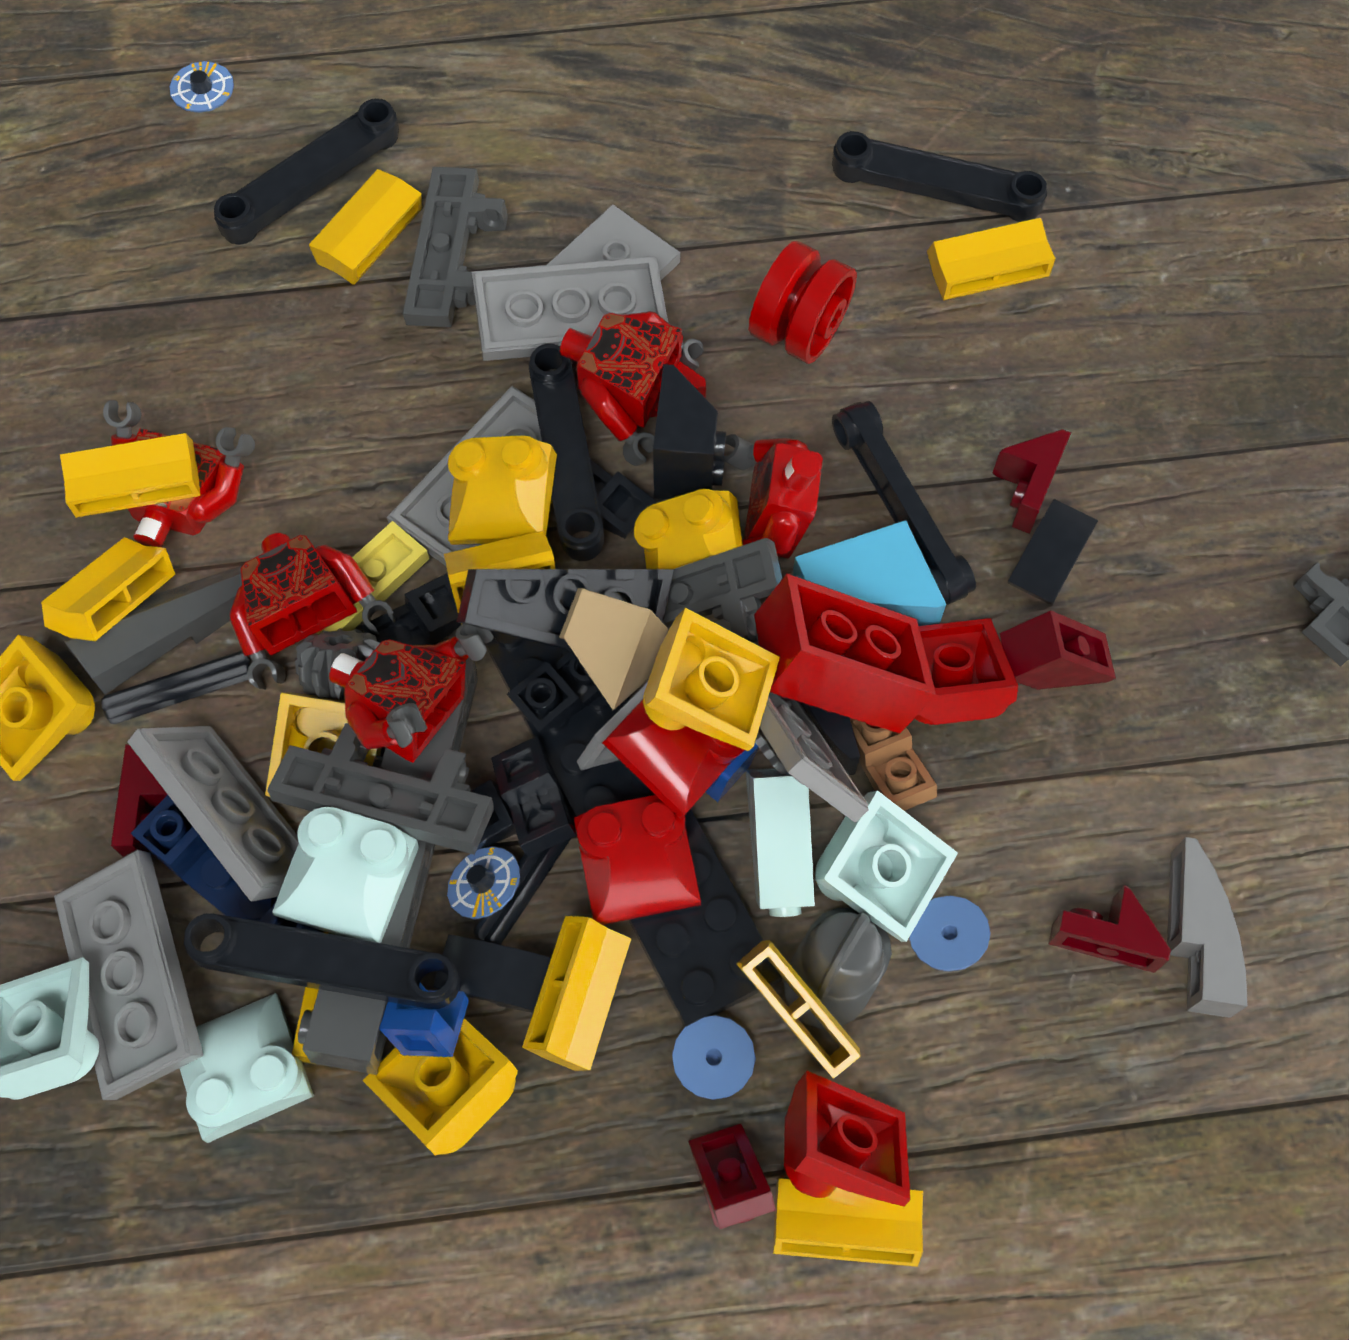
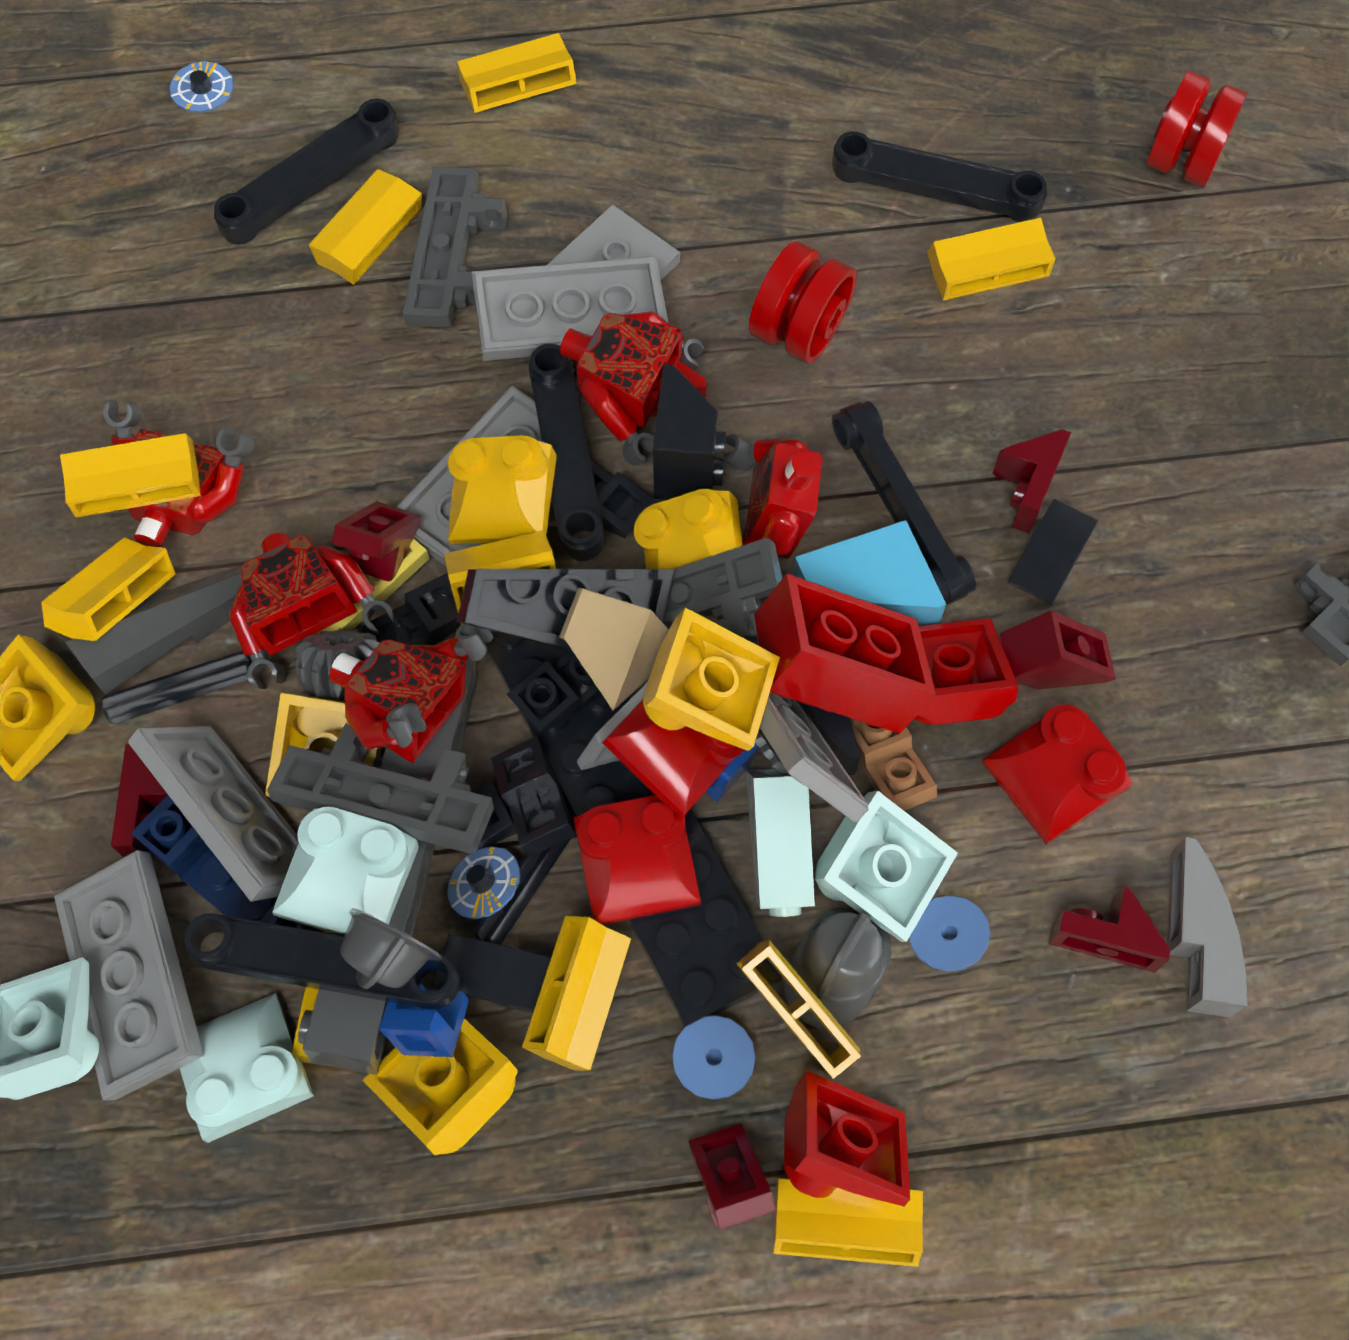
(378, 538): none -> dark red slope
(382, 952): none -> dark grey piece
(516, 72): none -> yellow piece
(1059, 771): none -> red slope
(1195, 128): none -> red wheel

